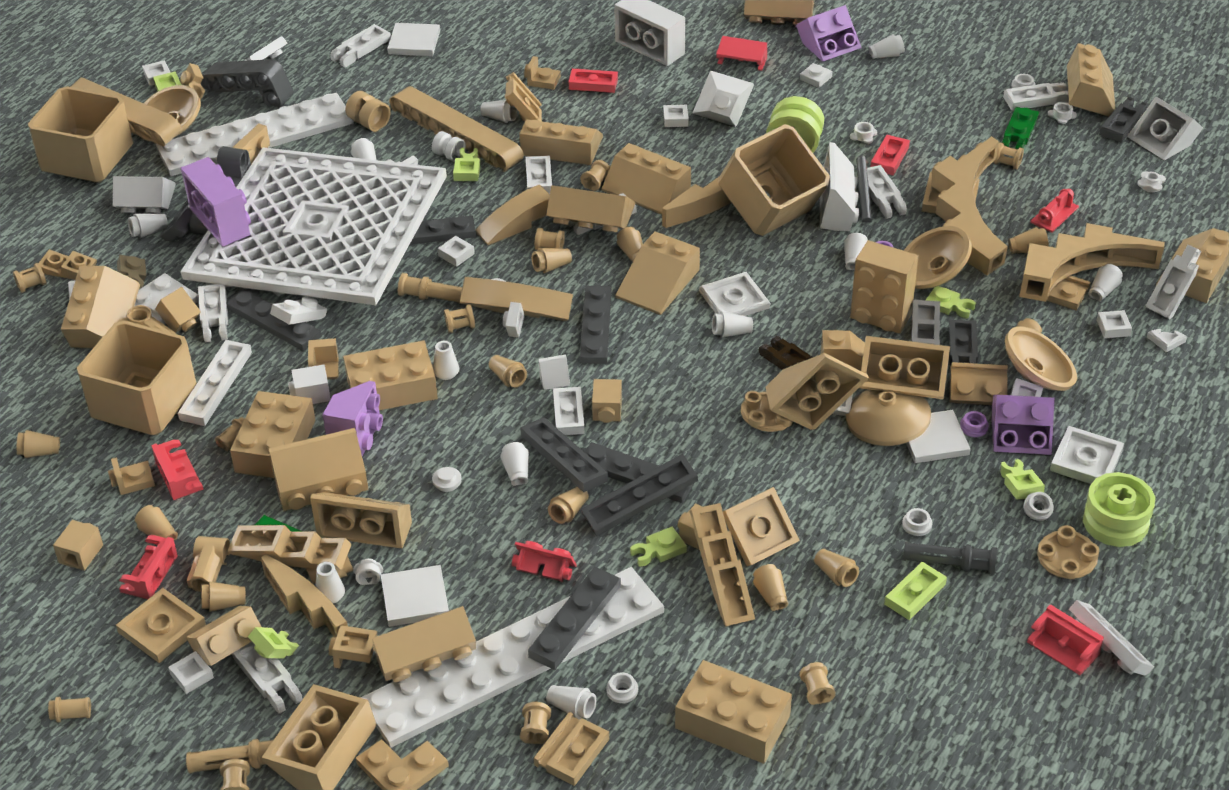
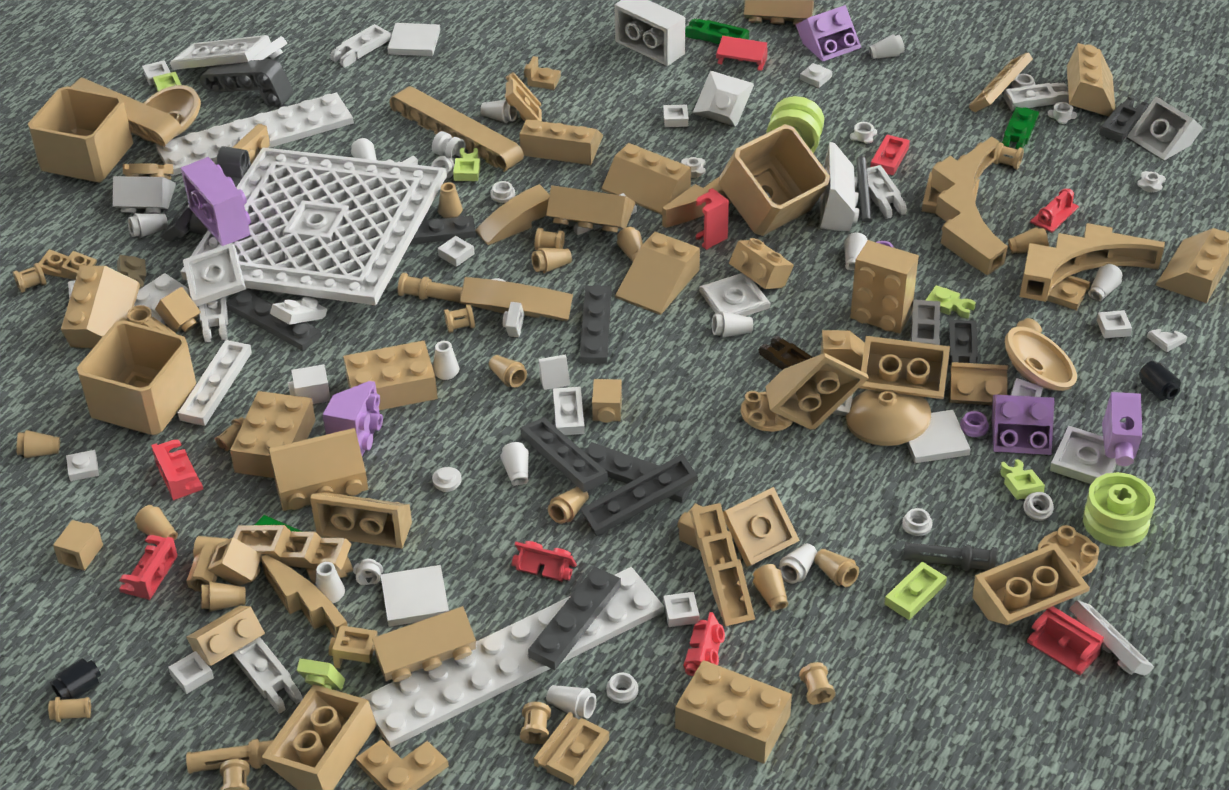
(76, 679): none -> black brick
(82, 465): none -> white plate
(131, 477): tan bracket -> none
(145, 169): none -> tan plate
(160, 625): tan plate -> none
(193, 77): tan plate -> none
(214, 274): none -> white plate
(220, 52): none -> white tile
(235, 562): none -> tan brick
(271, 644): yellowish green plate -> none
(320, 674): none -> yellowish green plate
(324, 352): tan panel -> none
(367, 111): tan wheel -> none
(443, 161): none -> white plate
(449, 201): none -> tan cone
(502, 192): none -> white plate
(539, 172): white plate -> none
(593, 80): coral plate -> none
(593, 178): tan bush -> none
(662, 545): yellowish green plate -> none
(681, 609): none -> white plate
(696, 166): none -> white plate
(706, 636): none -> coral hinge
(713, 31): none -> green hinge
(715, 218): none -> coral hinge
(761, 263): none -> tan brick
(797, 563): none -> white cone
(941, 255): tan dish -> none
(1000, 82): none -> tan tile
(1027, 585): none -> tan slope
(1121, 438): none -> lavender torso
(1159, 380): none -> black brick
(1174, 283): white hinge -> none

